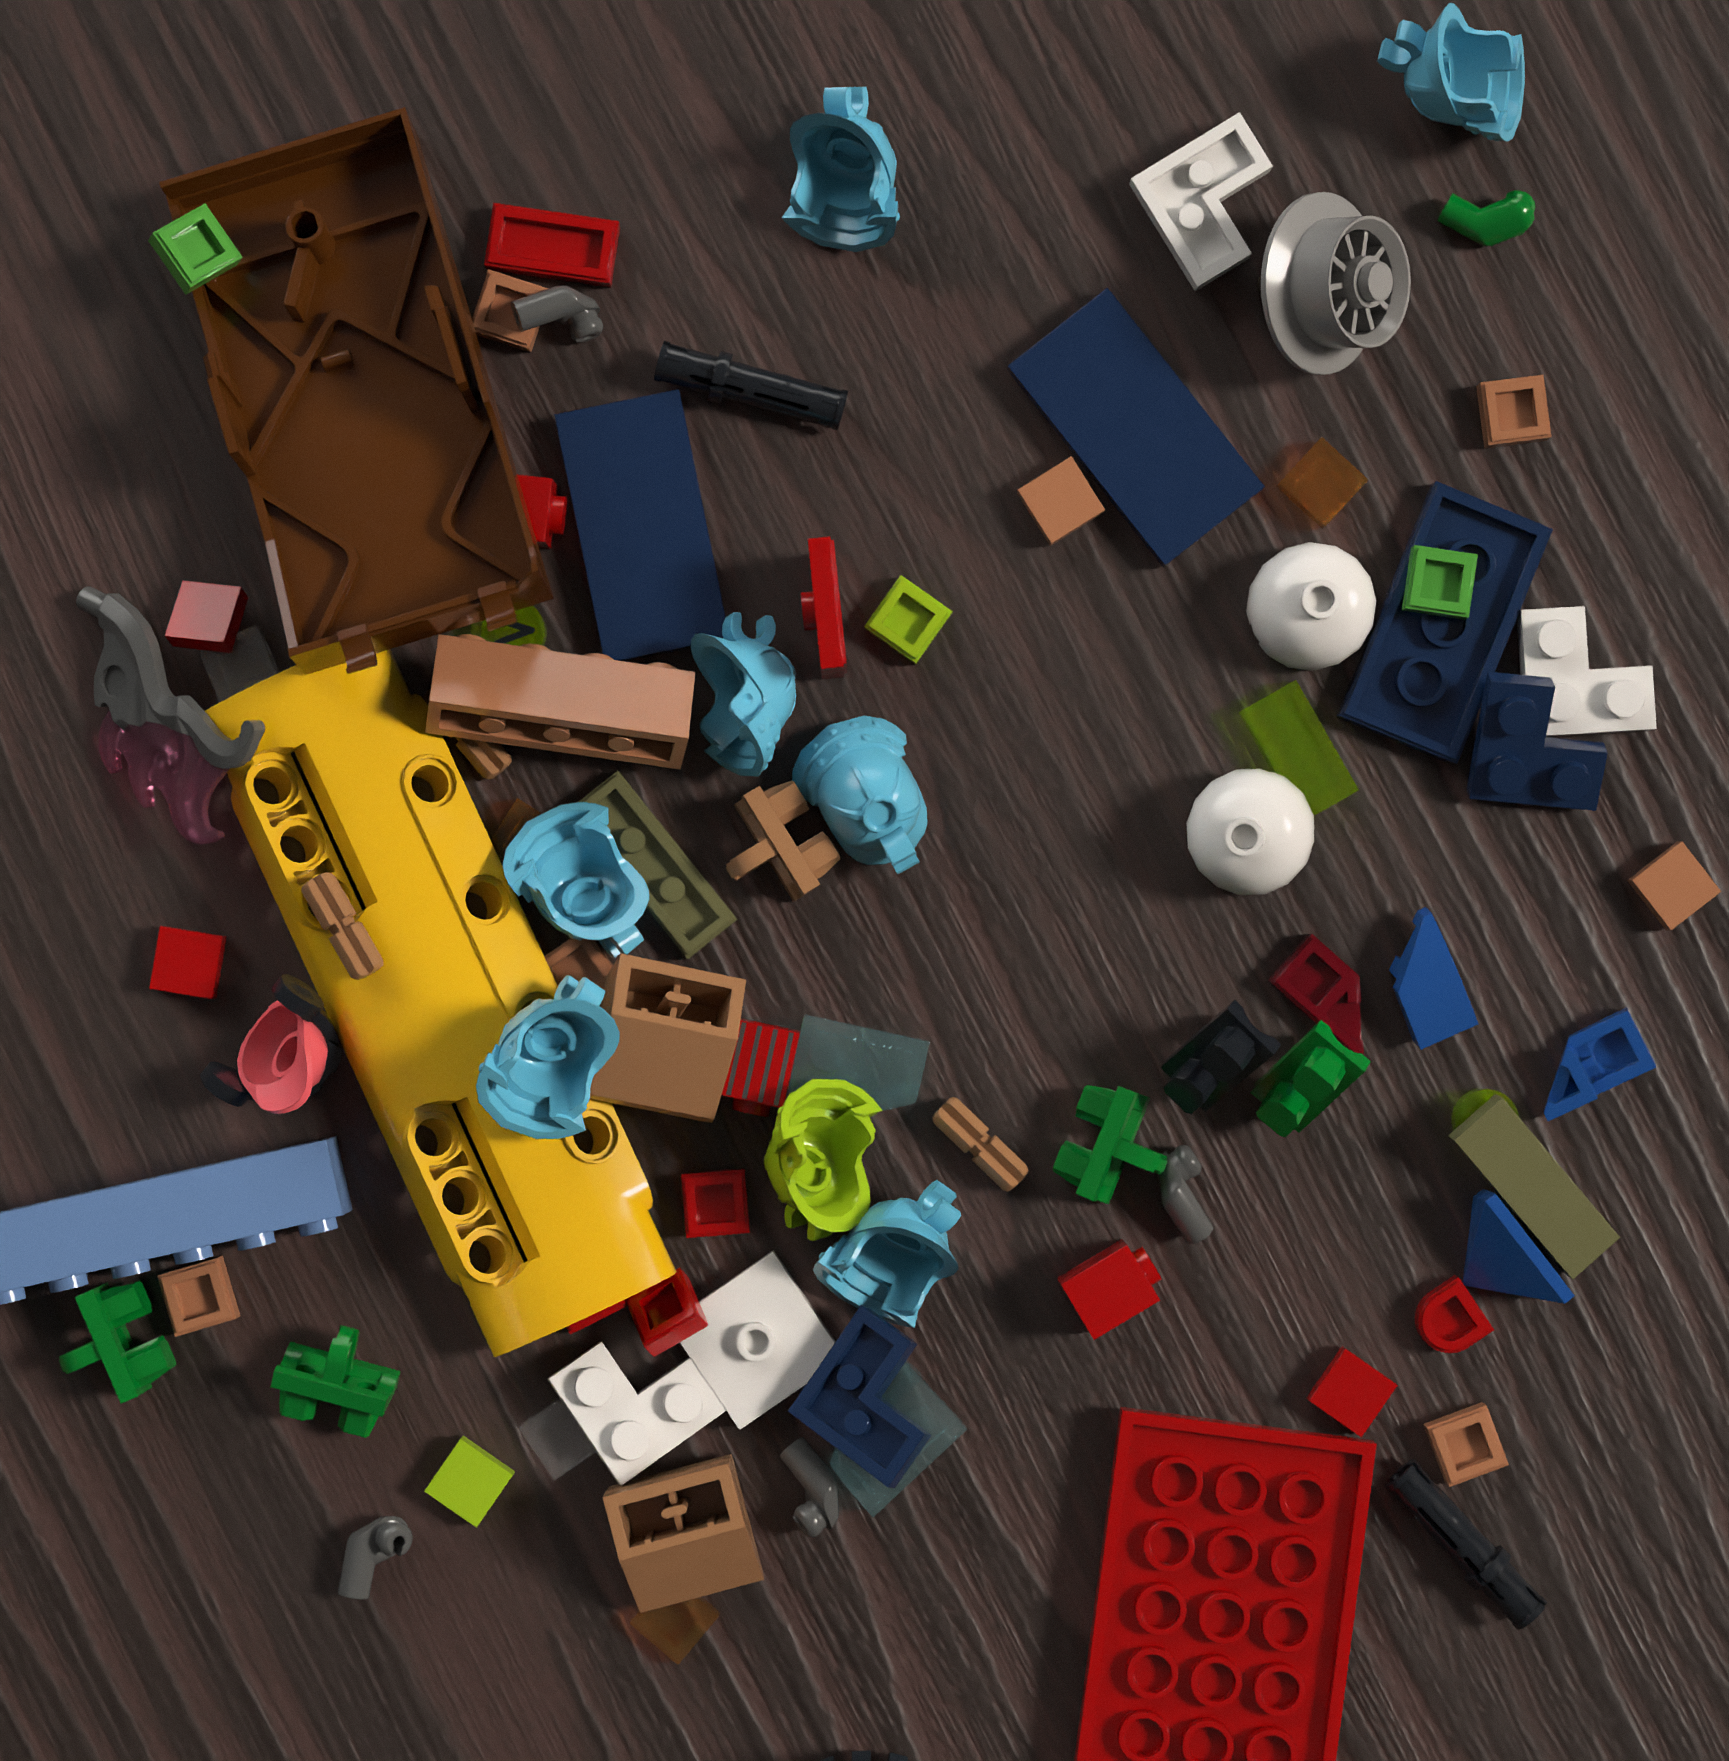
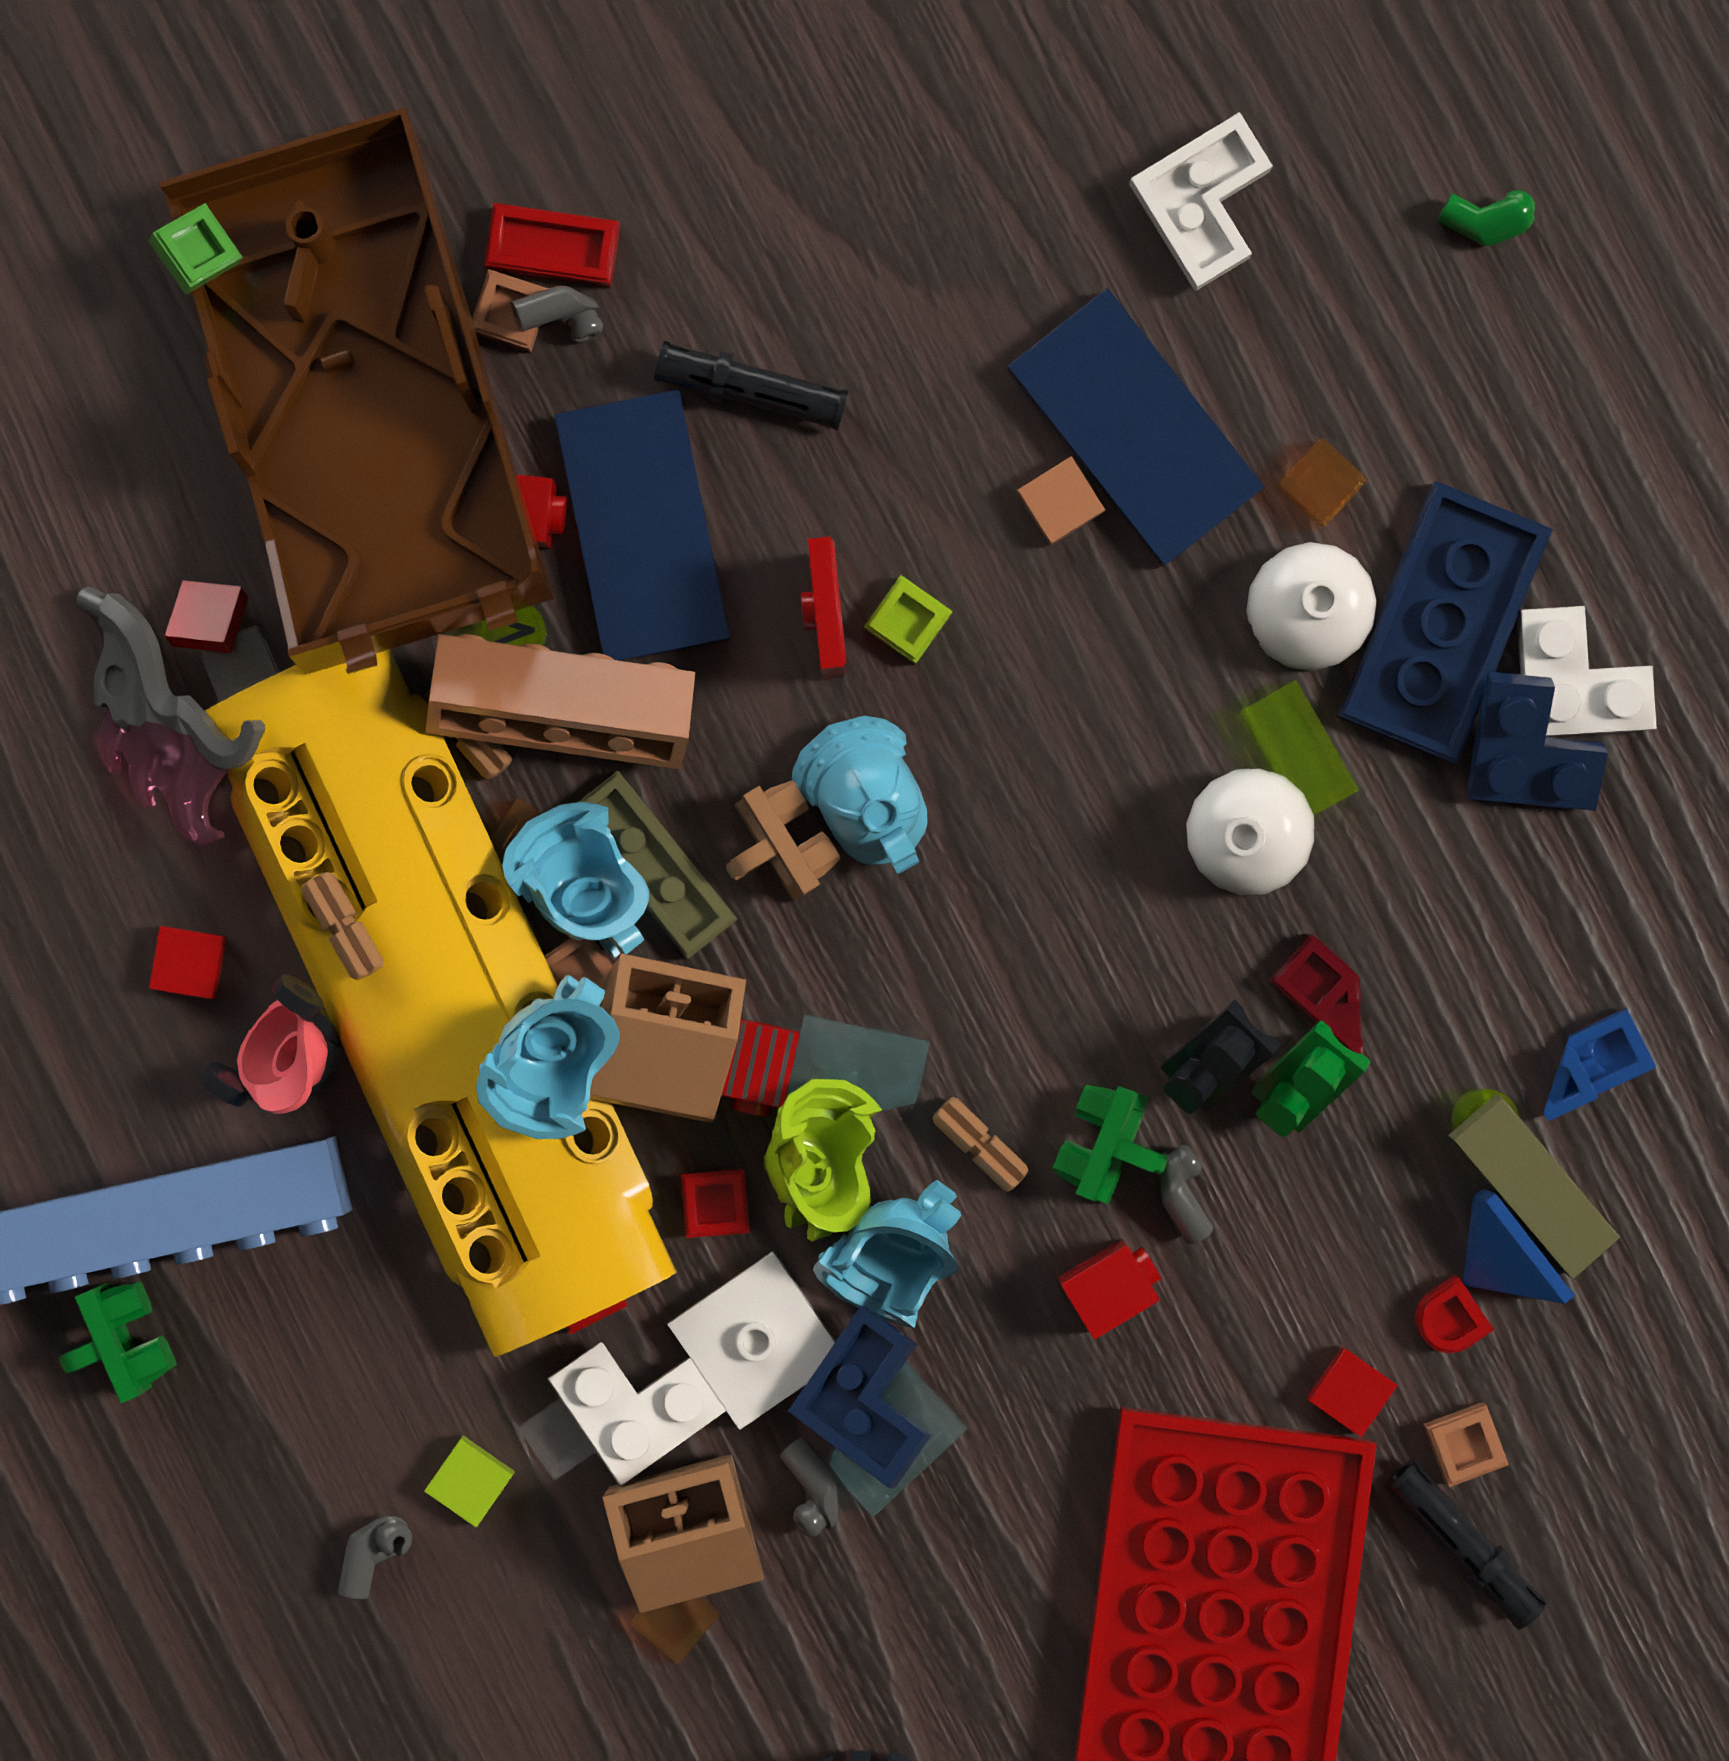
(198, 1296): nougat tile -> none
(336, 1378): green hips -> none
(667, 1313): red tile -> none
(752, 694): medium azure helmet -> none
(843, 175): medium azure helmet -> none
(1332, 283): light grey piece -> none
(1430, 986): blue slope -> none
(1439, 582): bright green tile -> none
(1460, 73): medium azure helmet -> none
(1513, 411): nougat tile -> none
(1674, 885): nougat tile -> none

